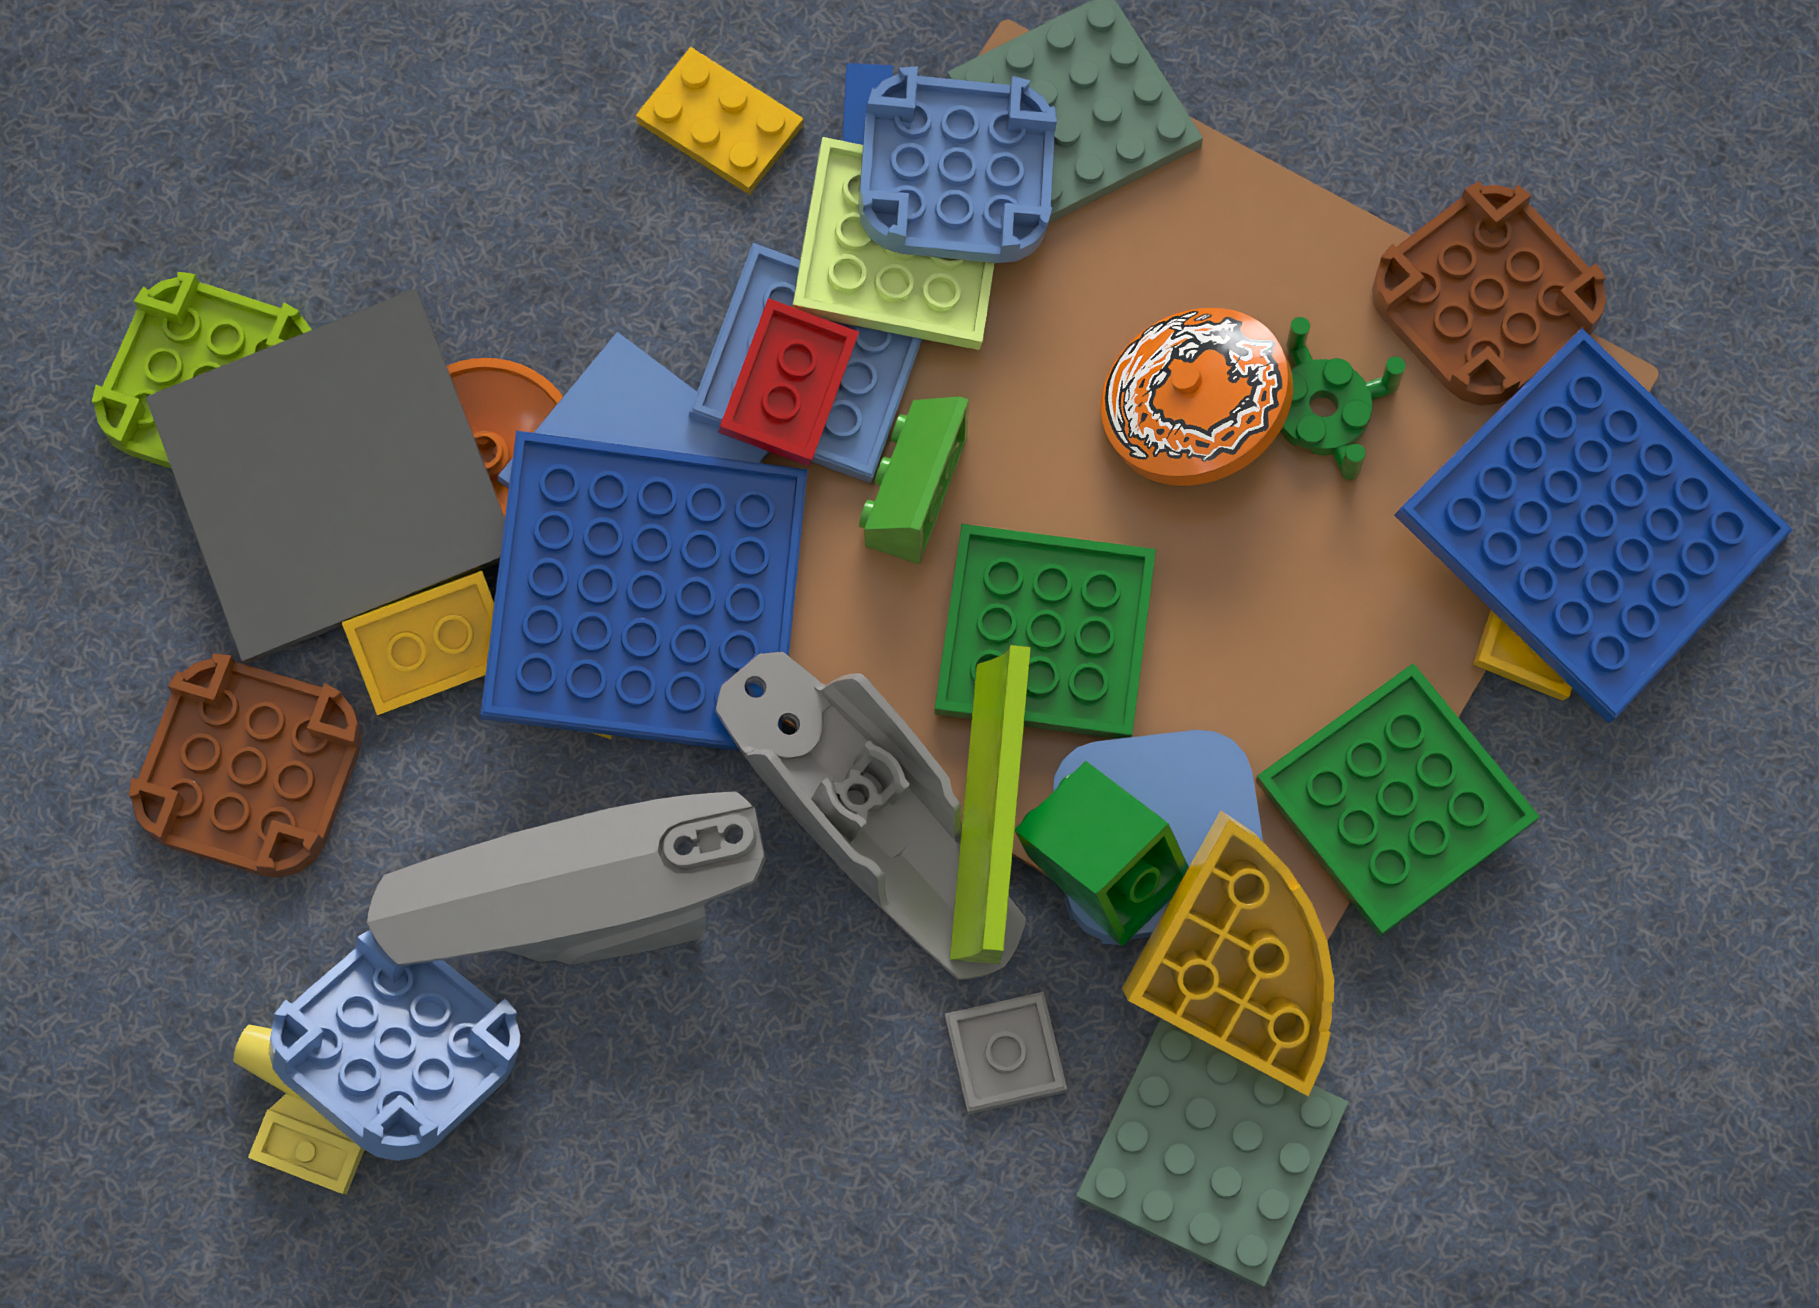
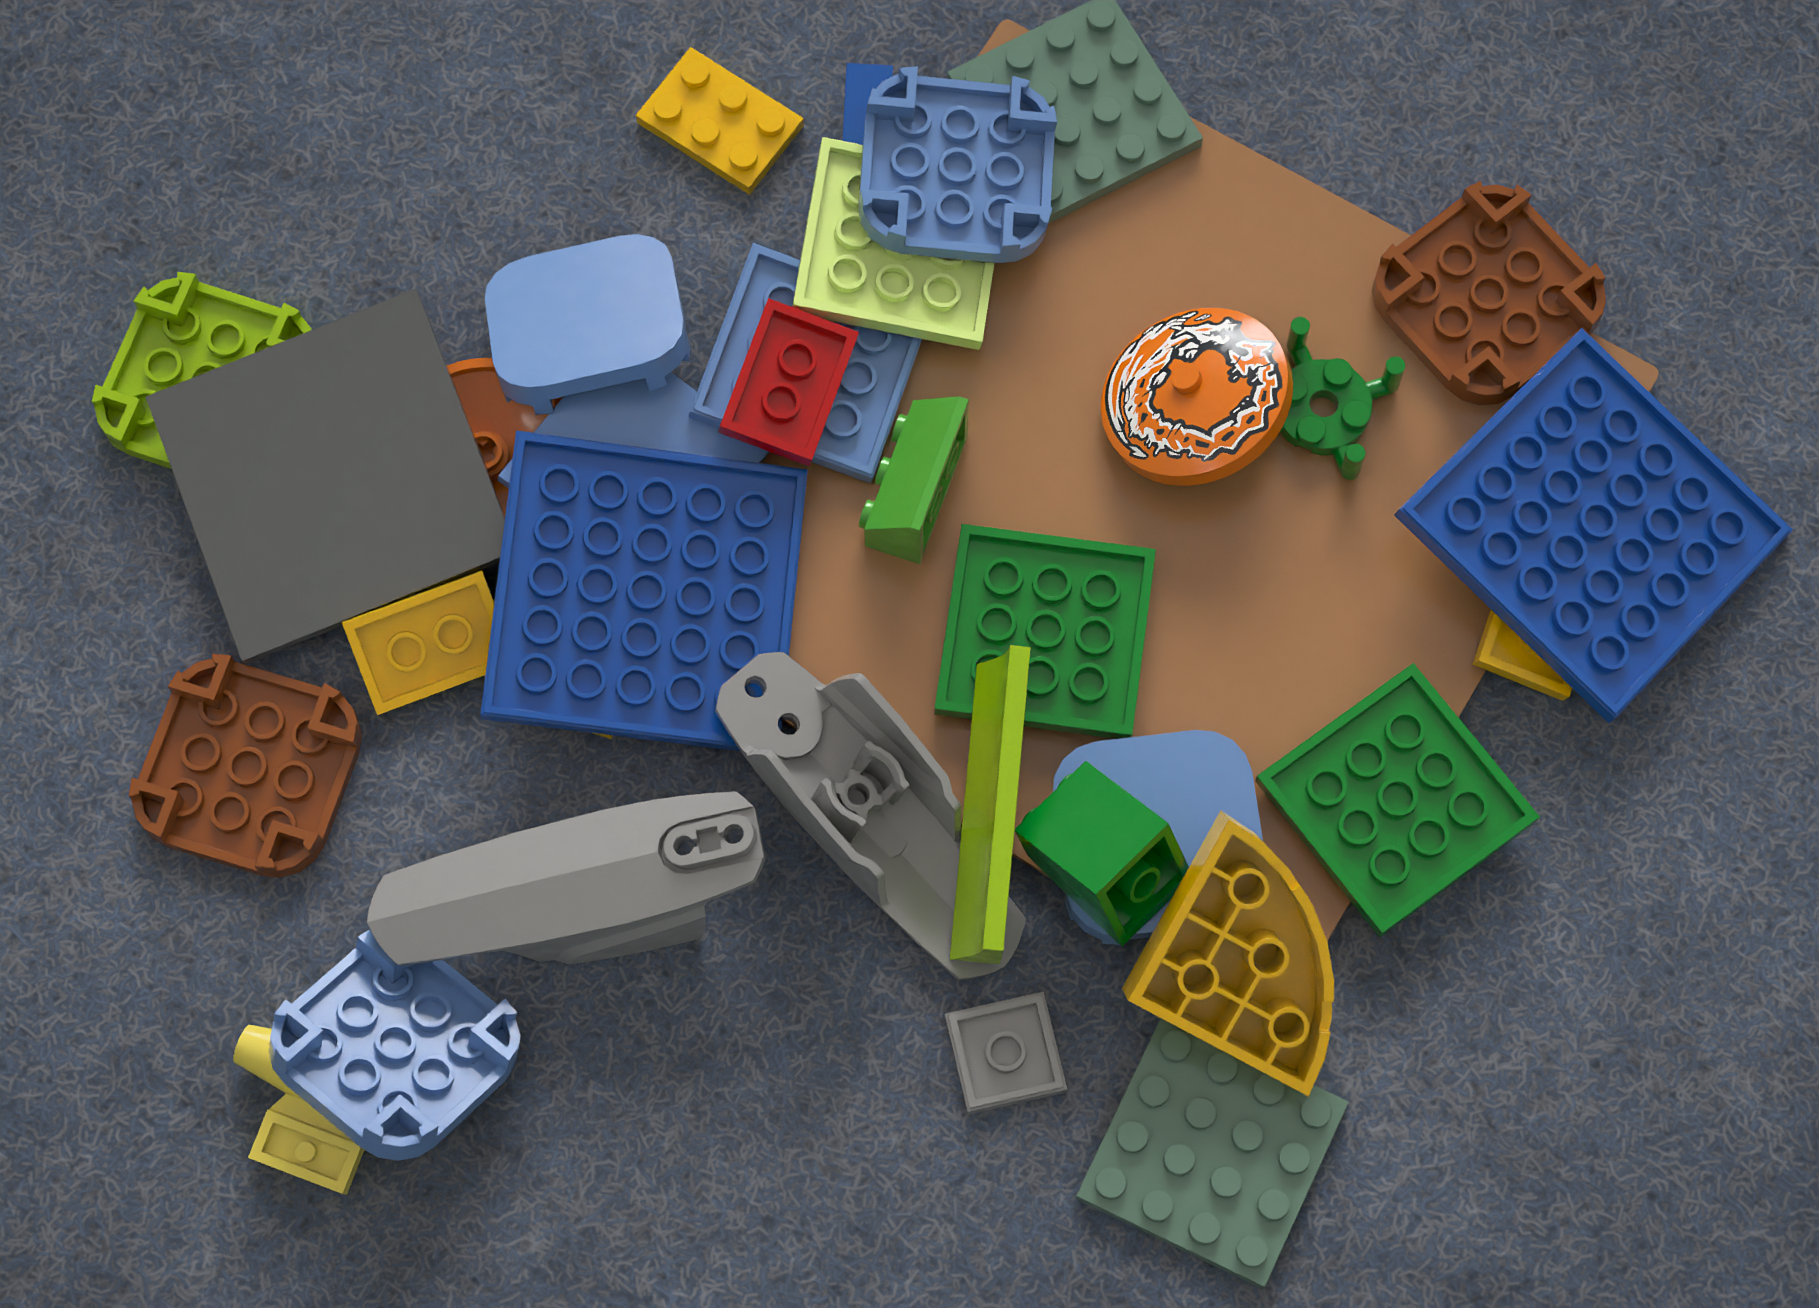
(585, 320): none -> medium blue tile

